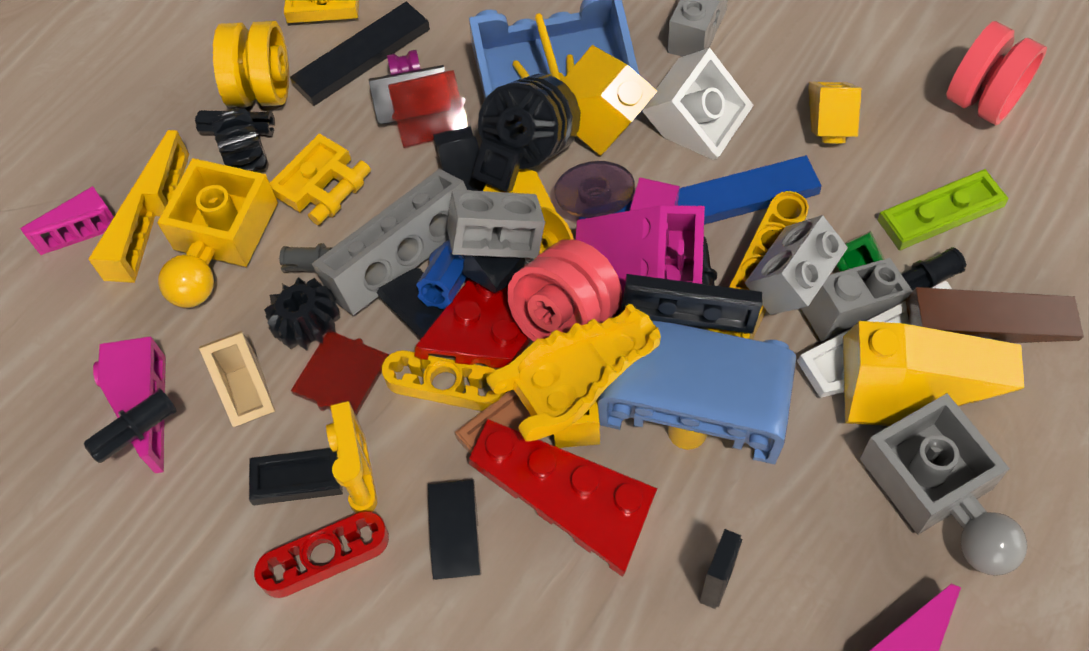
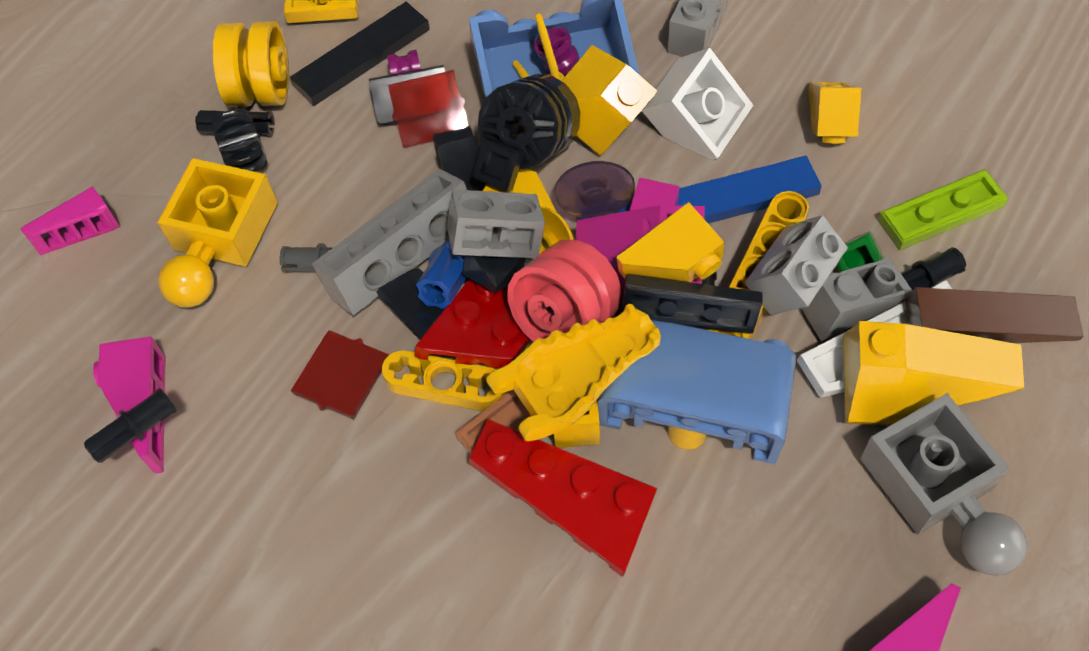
(125, 239): yellow slope -> none
(238, 378): tan slope -> none
(292, 477): black tile -> none
(295, 580): red beam -> none
(302, 313): black gear -> none
(311, 171): yellow plate -> none
(353, 462): yellow plate -> none
(453, 529): black slope -> none
(565, 53): none -> magenta wheel
(675, 249): none -> yellow slope
(721, 569): black tile -> none
(995, 72): coral wheel -> none

